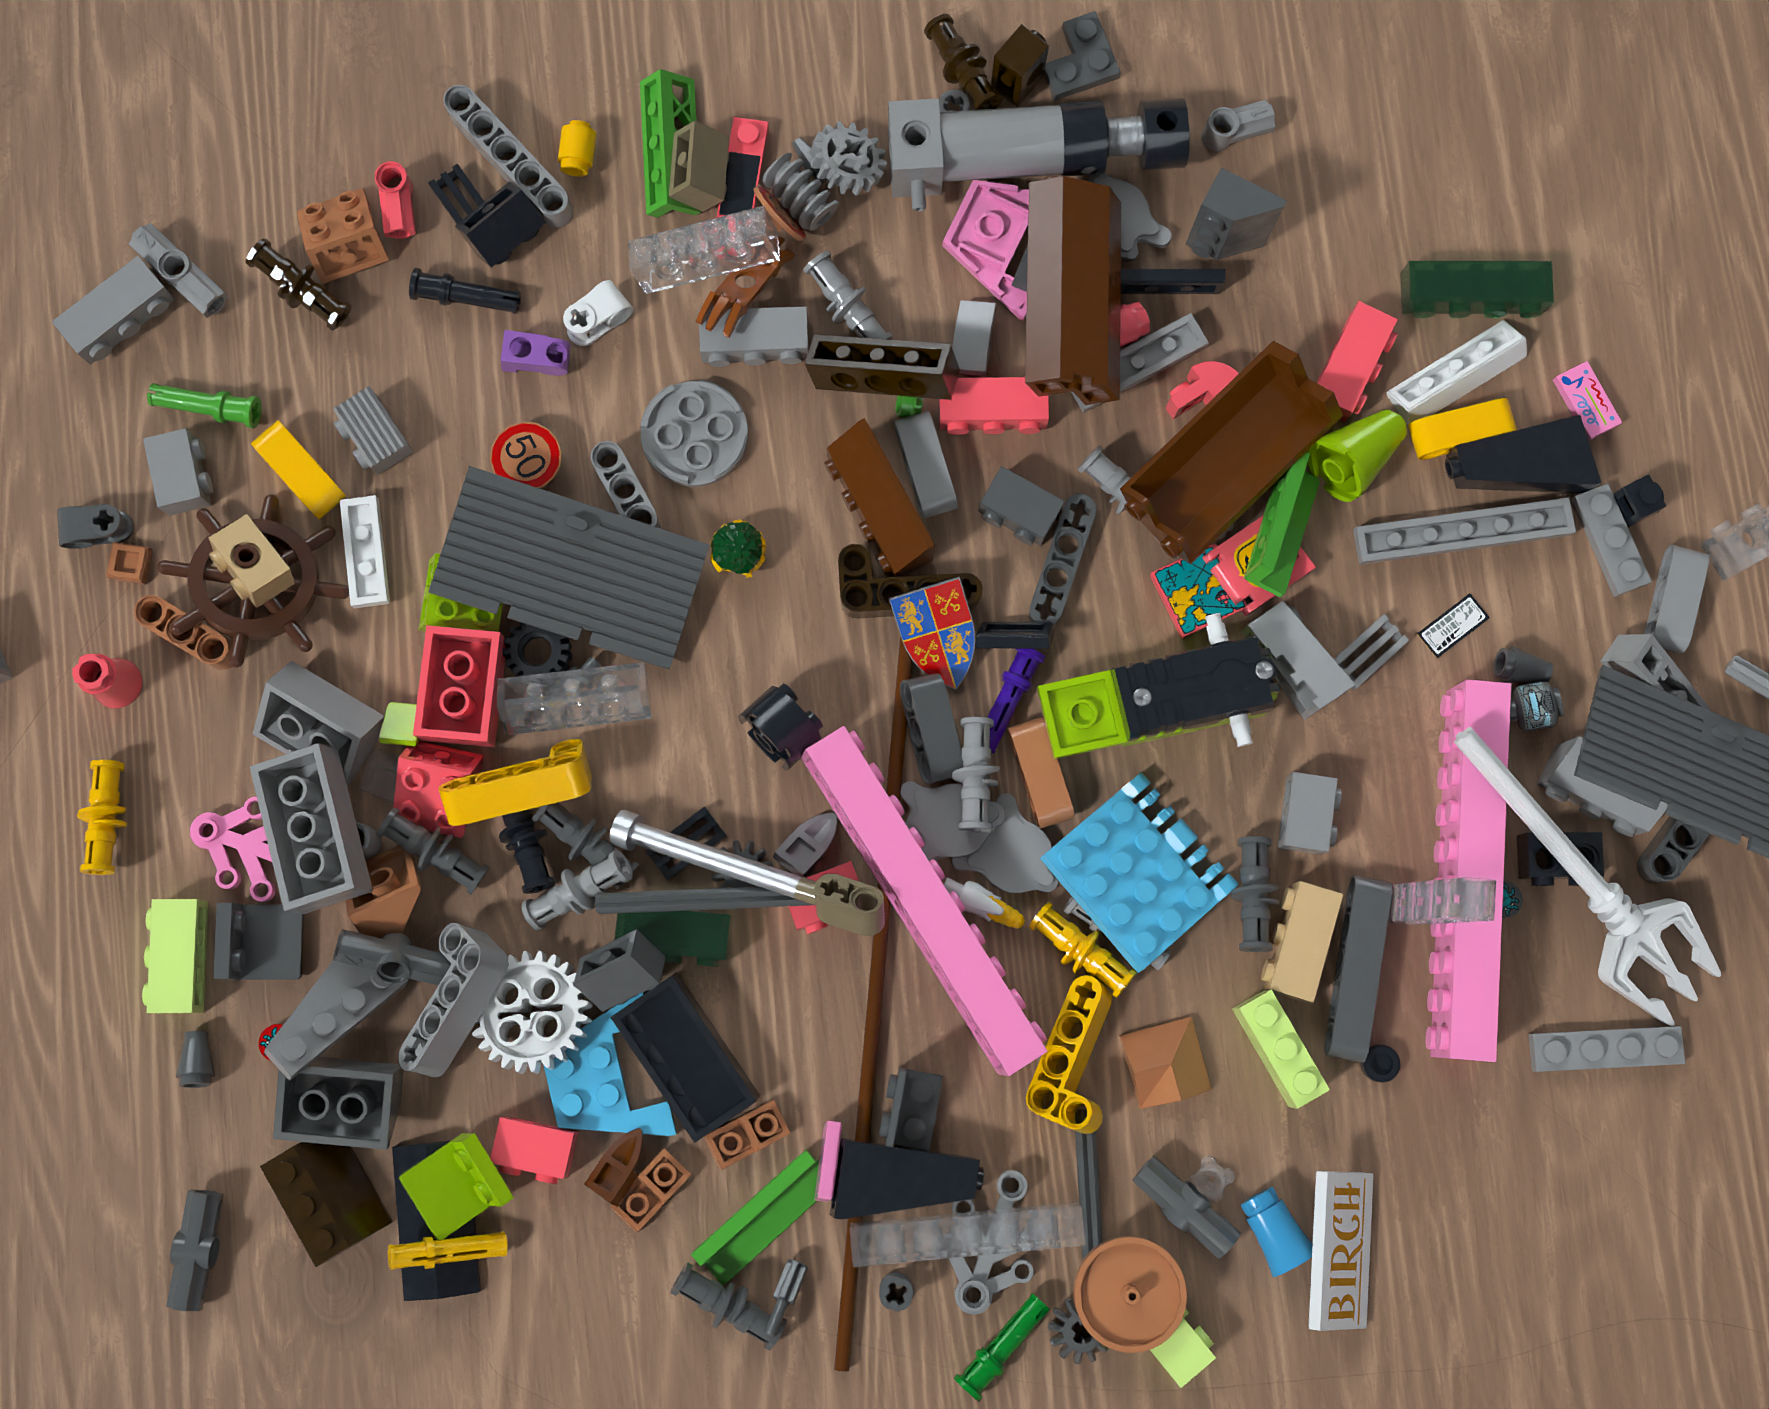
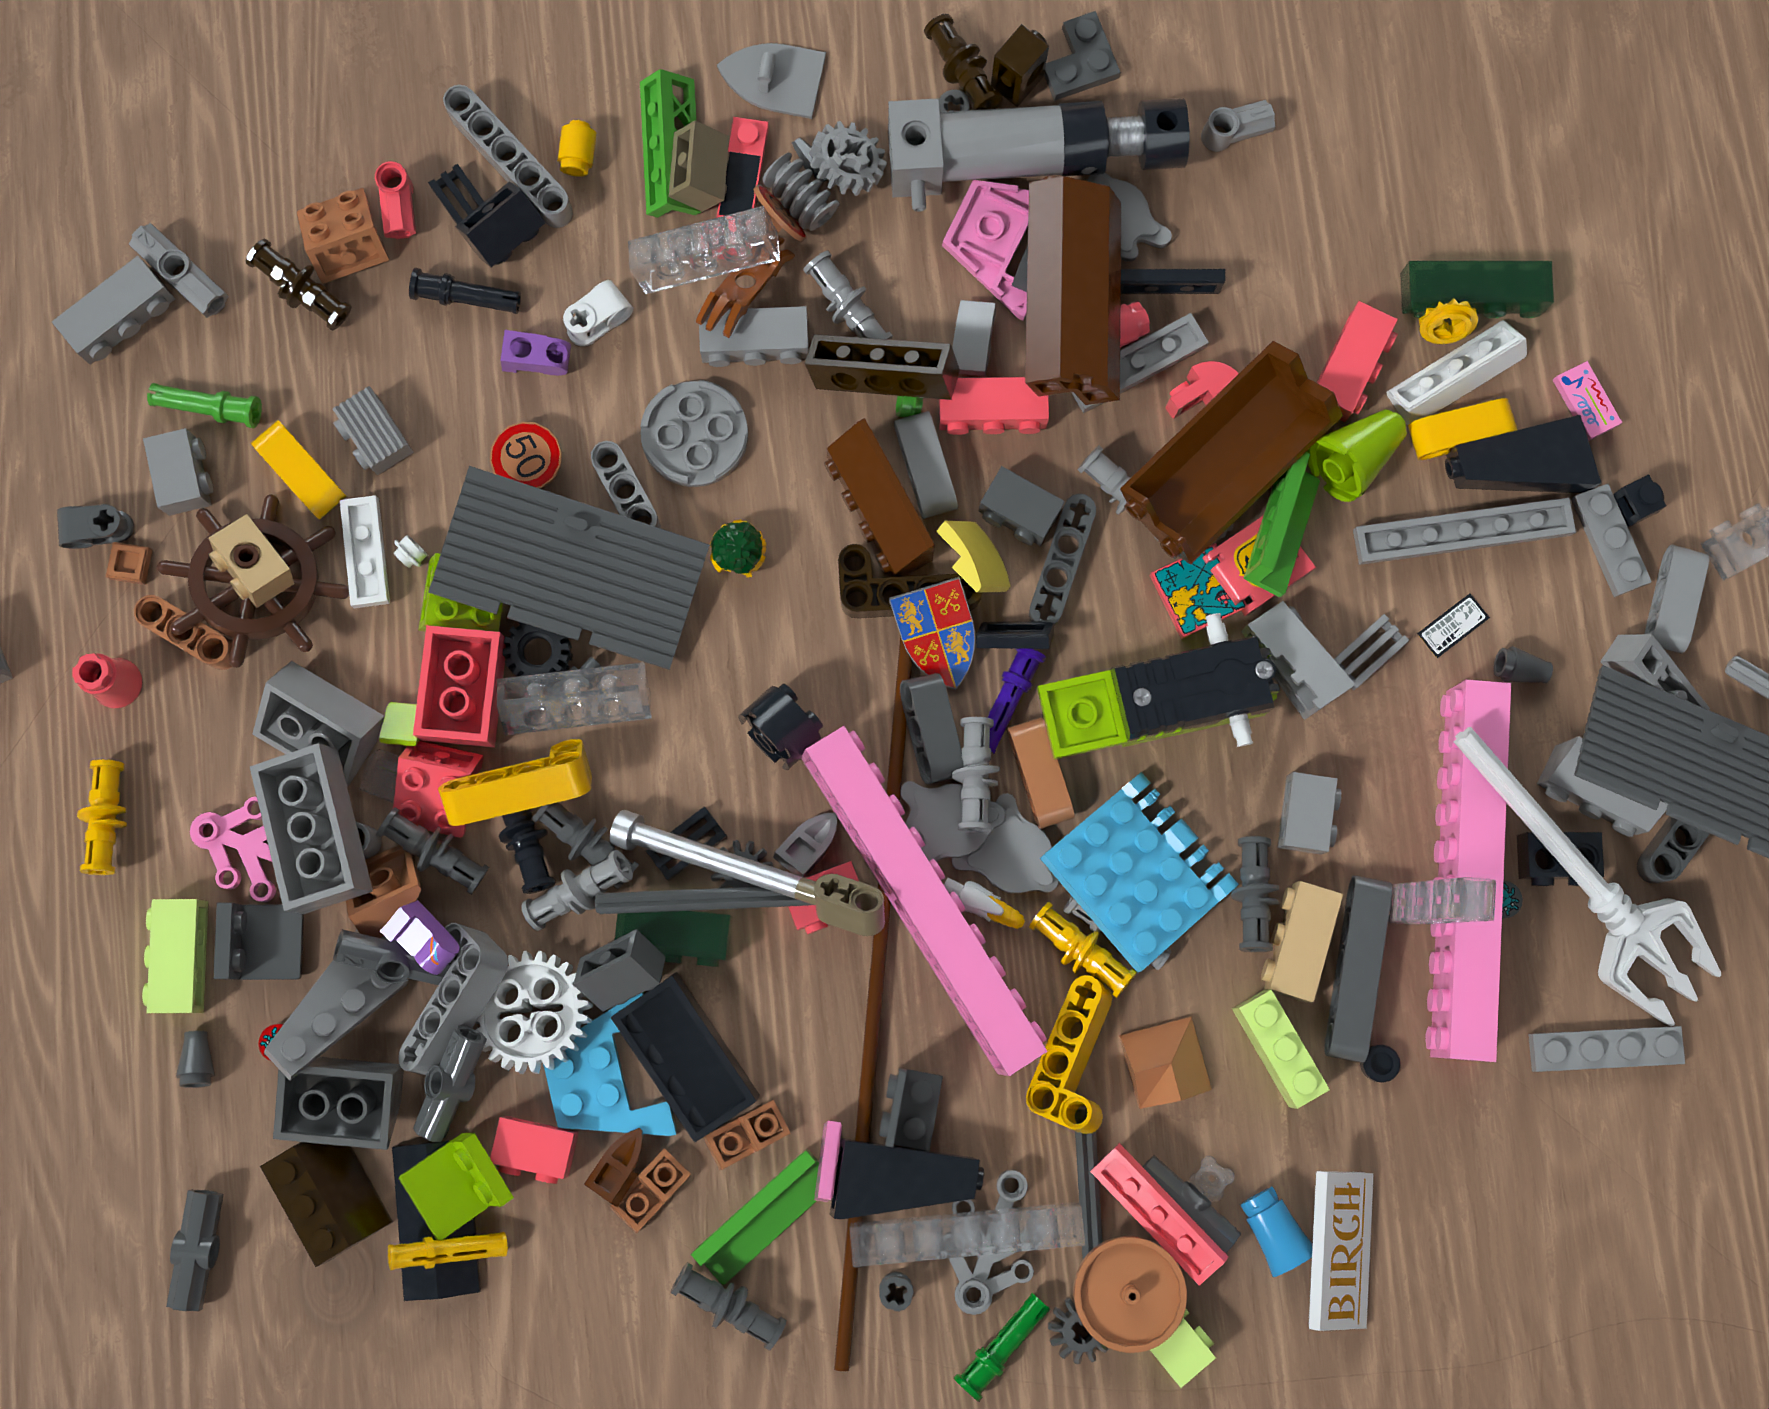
(409, 552): none -> white plate
(422, 937): none -> medium lavender leg
(449, 1083): none -> dark grey piece
(775, 77): none -> light grey shield
(786, 1293): dark grey axle -> none
(979, 560): none -> light yellow slope
(1159, 1214): none -> coral plate
(1233, 217): dark grey slope -> none
(1437, 331): none -> yellow gear
(1536, 706): head -> none

